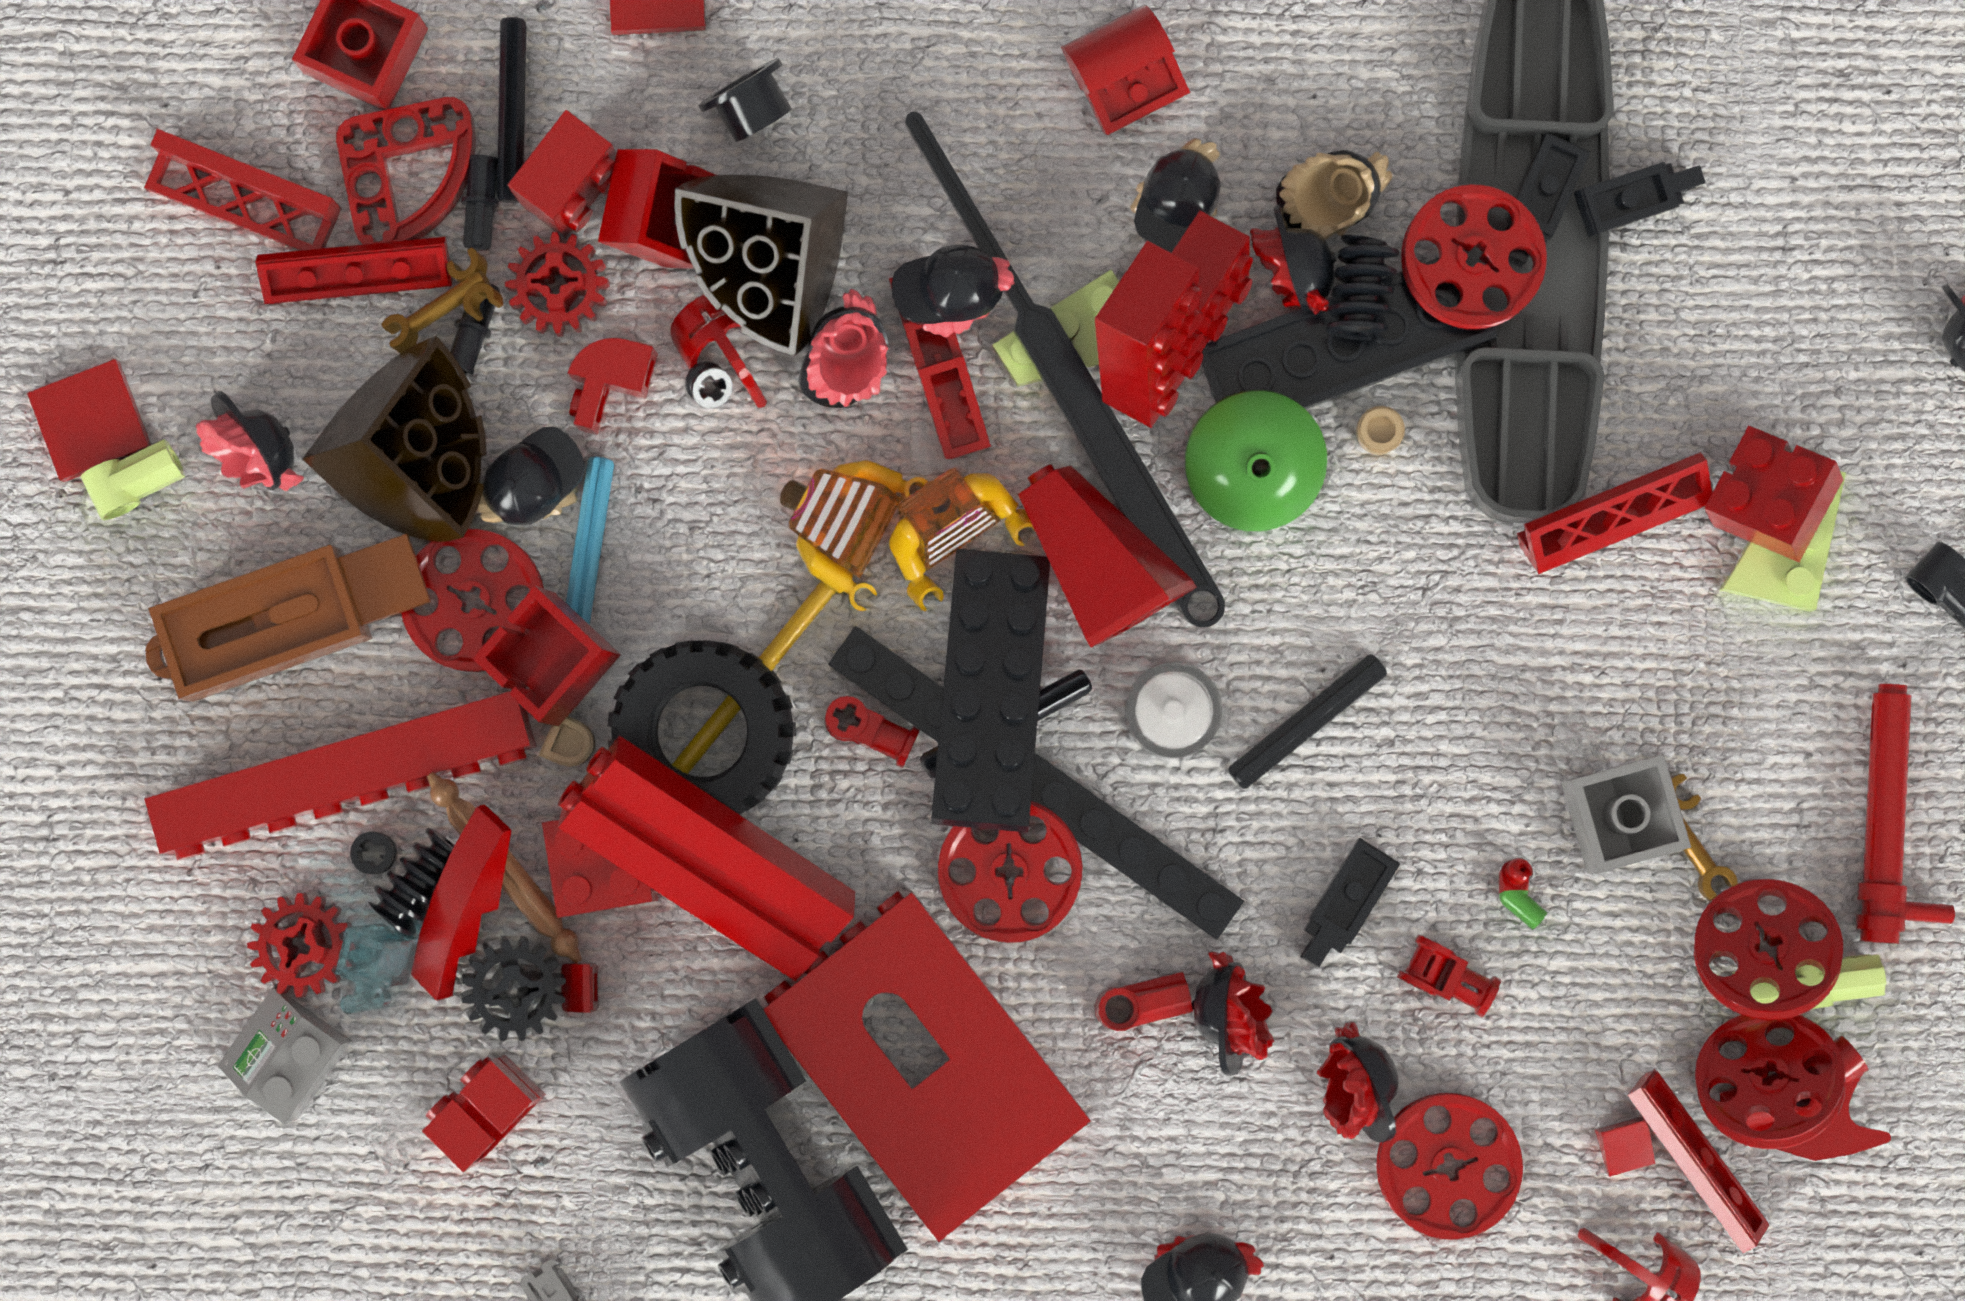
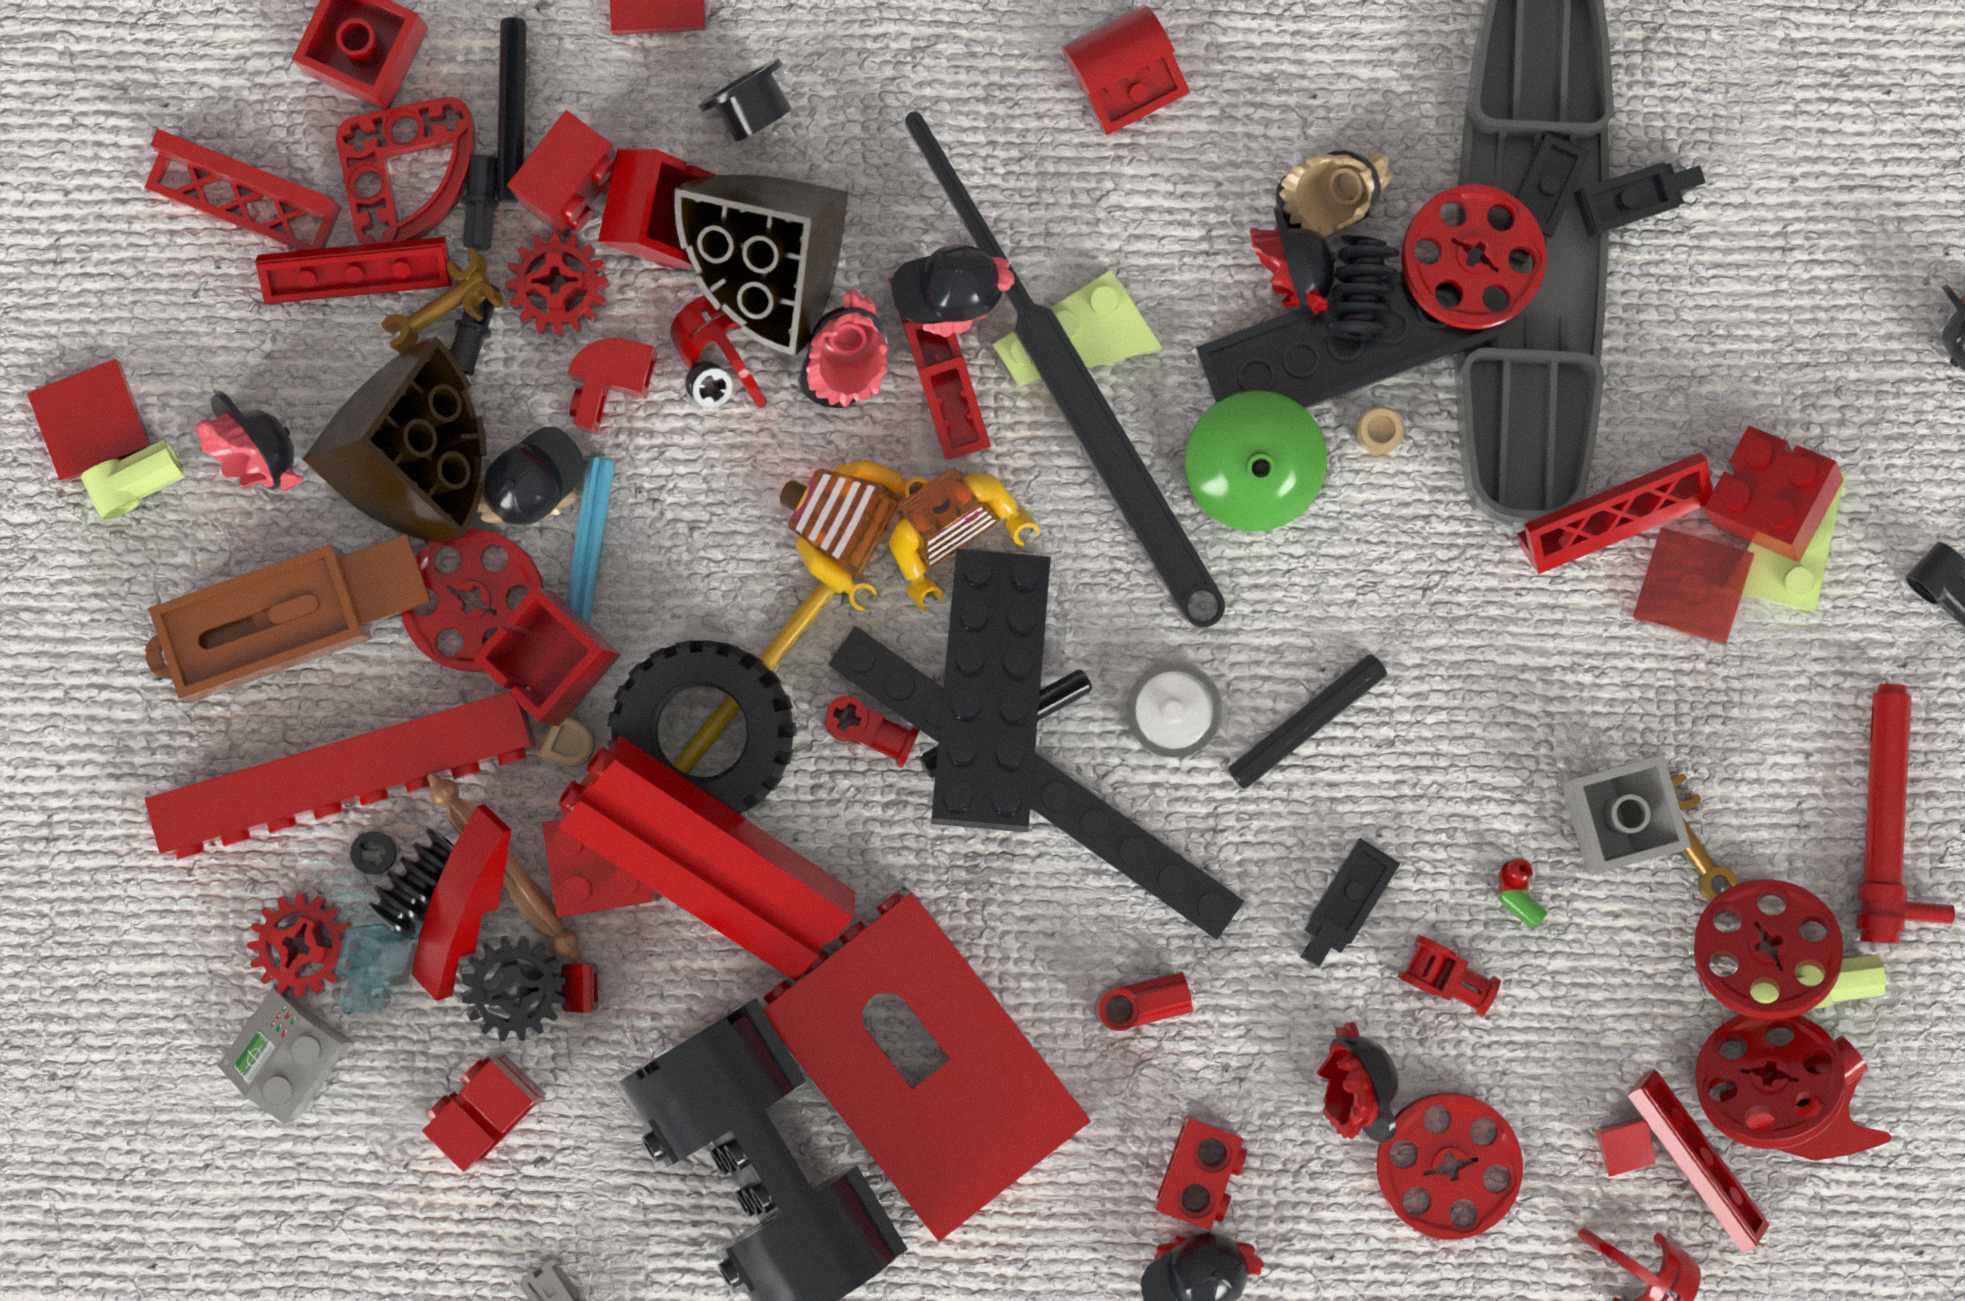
(1030, 884): red wedge -> none
(1098, 555): red slope -> none
(1167, 314): red piece -> none
(1175, 193): black hair -> none
(1187, 1169): none -> red brick
(1232, 1013): hair -> none
(1693, 586): none -> clear red tile

